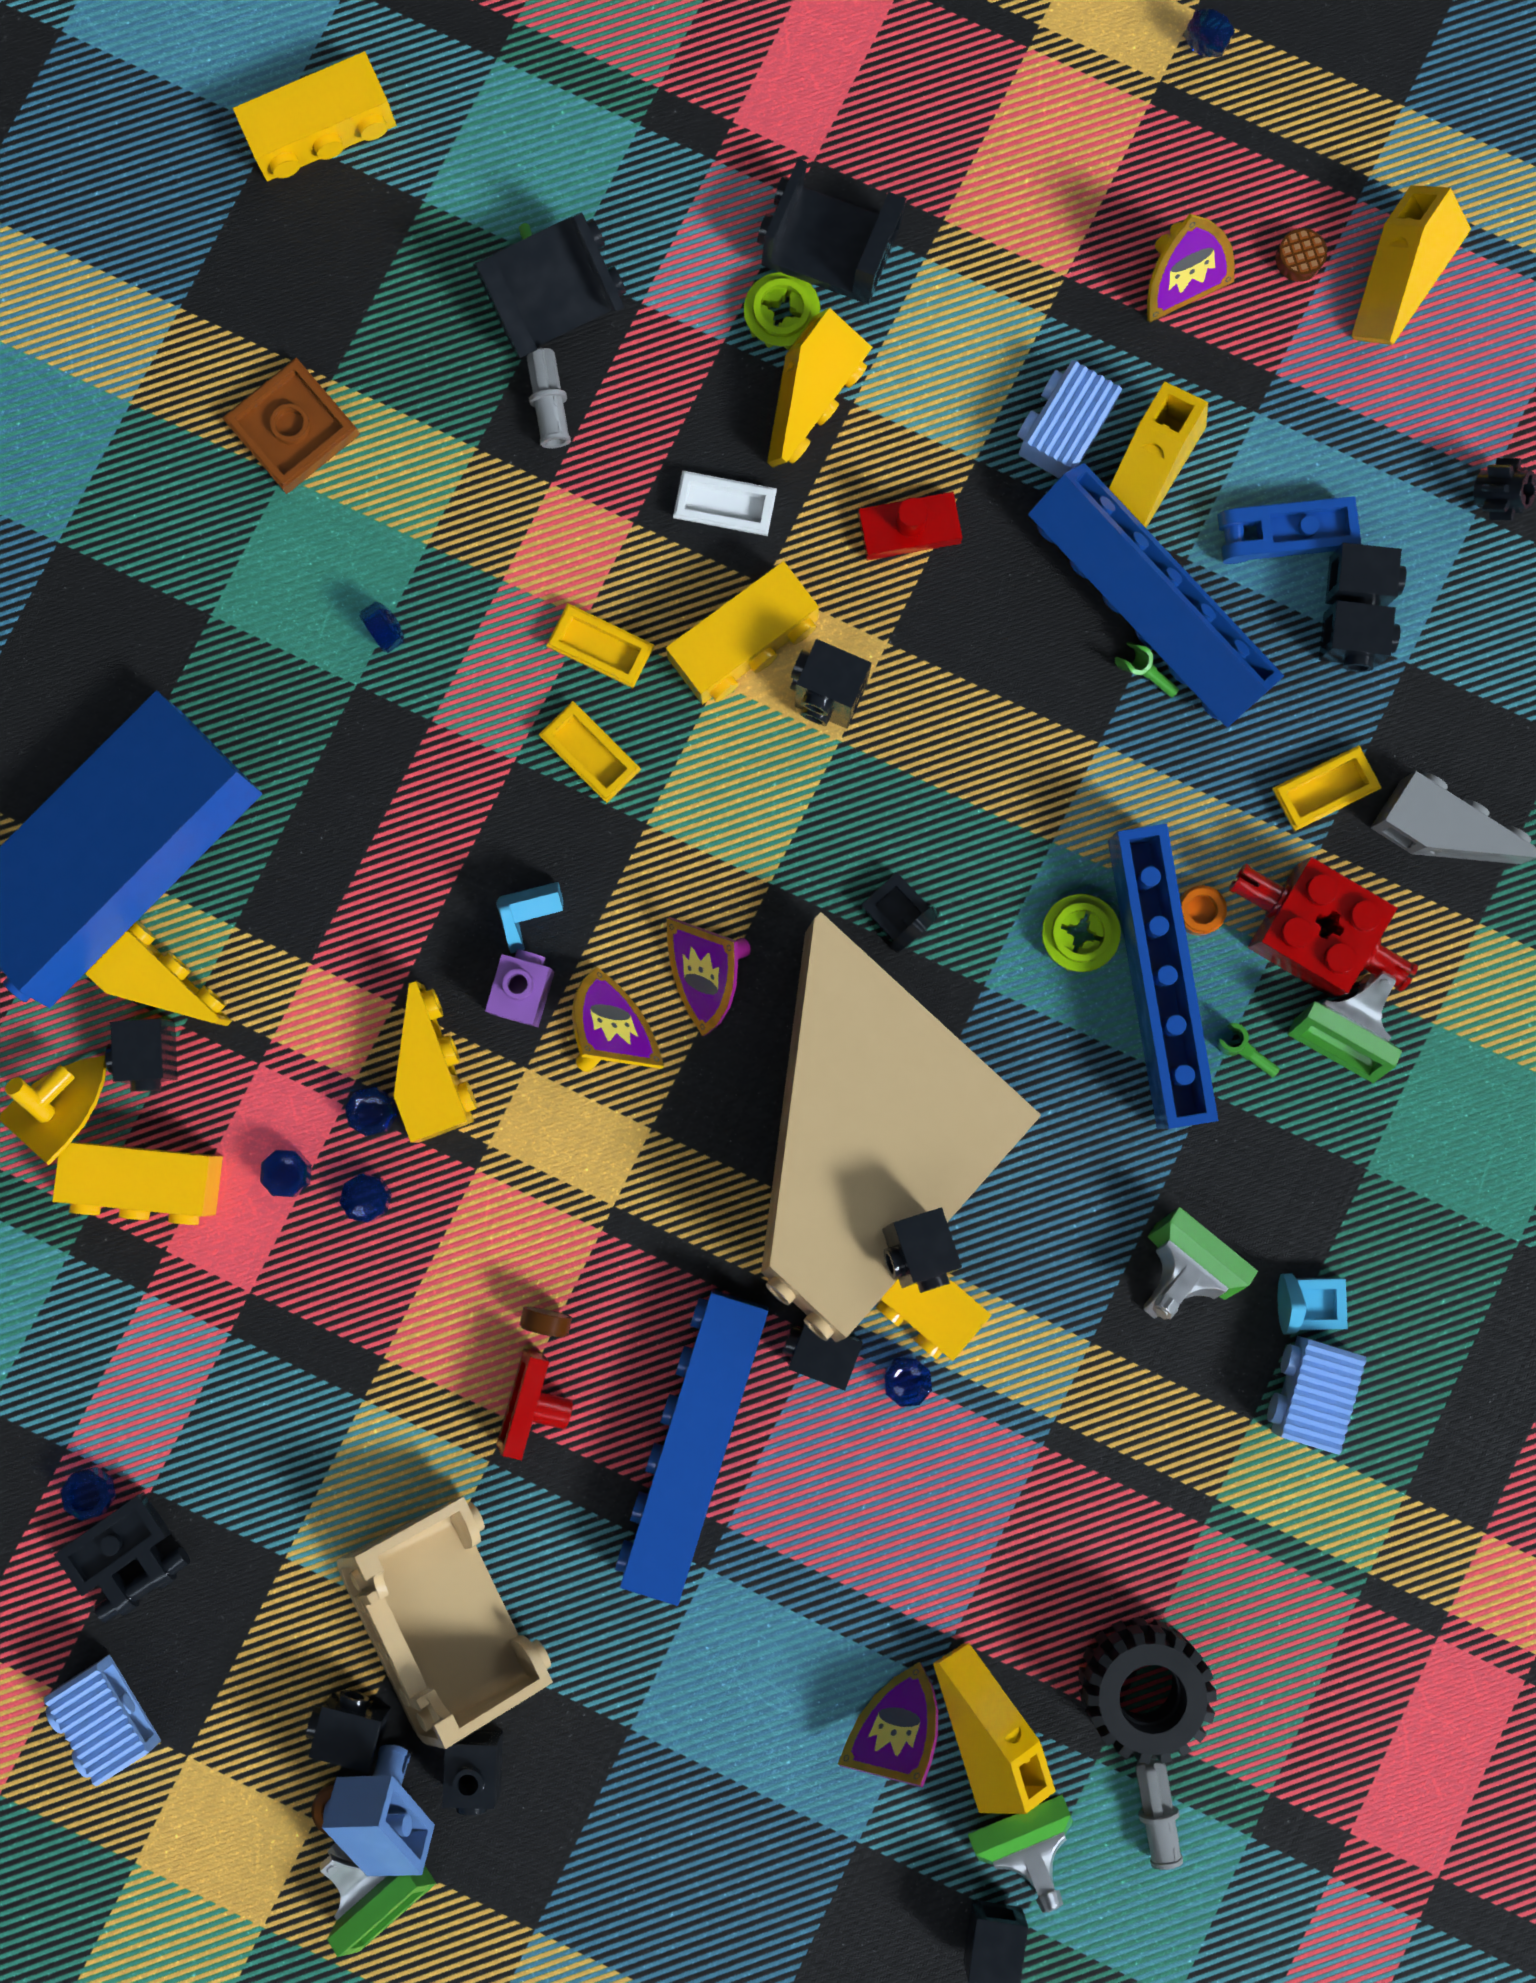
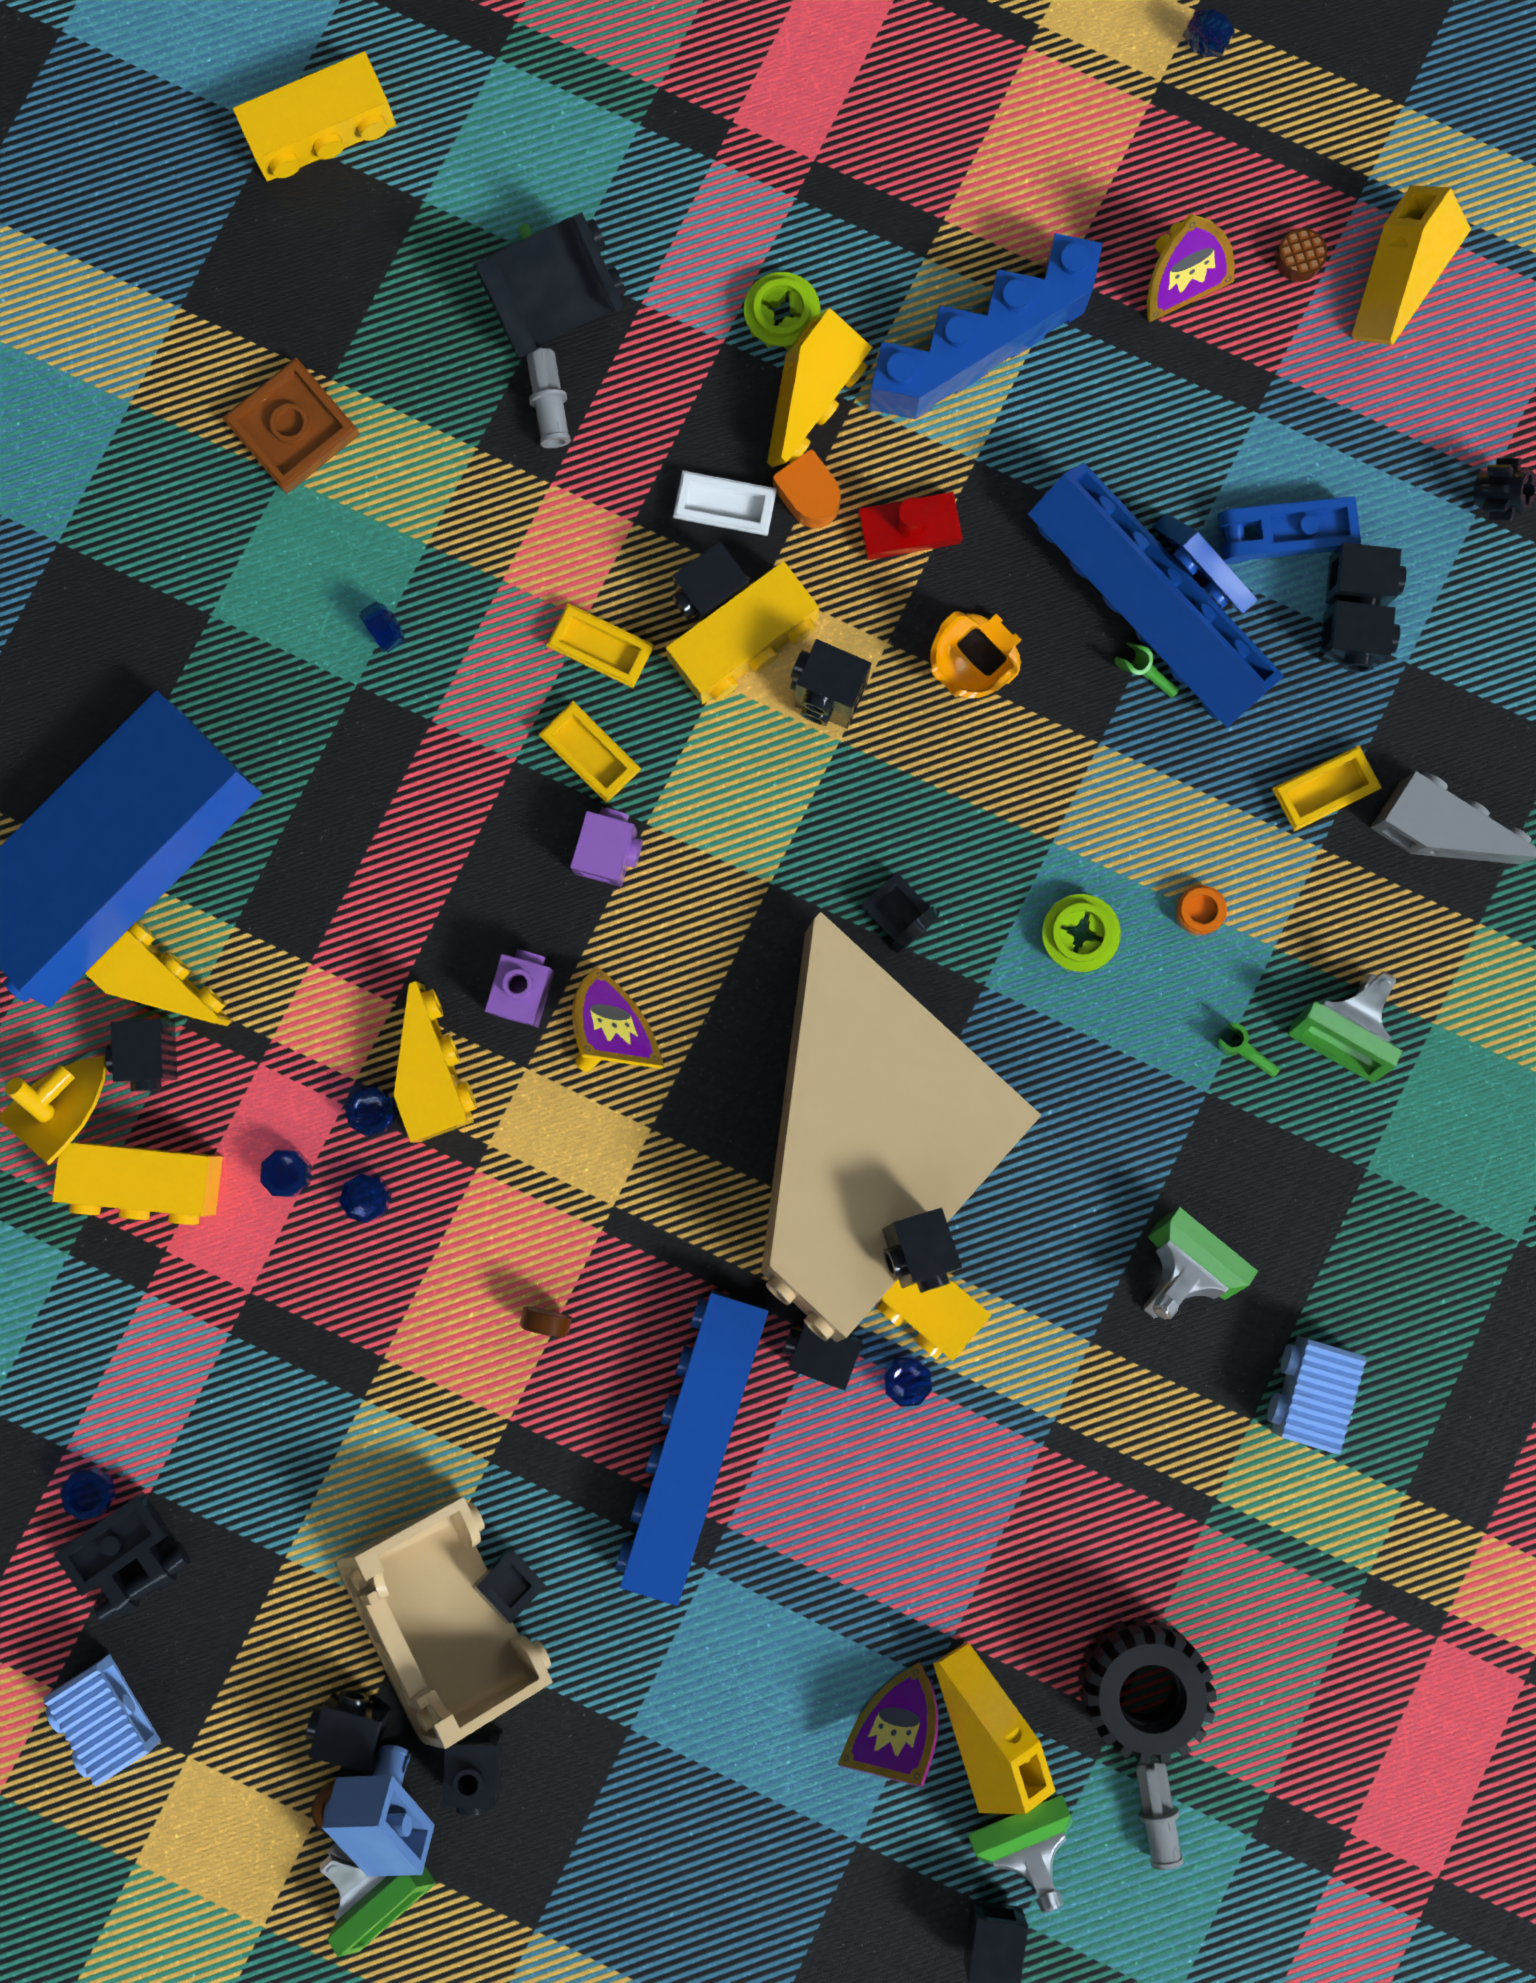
(508, 1586): none -> black plate
(525, 906): medium azure tile -> none
(530, 1405): red tile -> none
(606, 847): none -> medium lavender brick
(704, 971): shield -> none
(708, 583): none -> black brick
(809, 490): none -> orange piece
(828, 238): black panel -> none
(957, 671): none -> light orange helmet
(973, 343): none -> blue brick
(1069, 420): light blue brick -> none
(1159, 450): yellow slope -> none
(1162, 977): blue brick -> none
(1199, 557): none -> blue wing
(1311, 1303): medium azure tile -> none
(1353, 923): red brick -> none

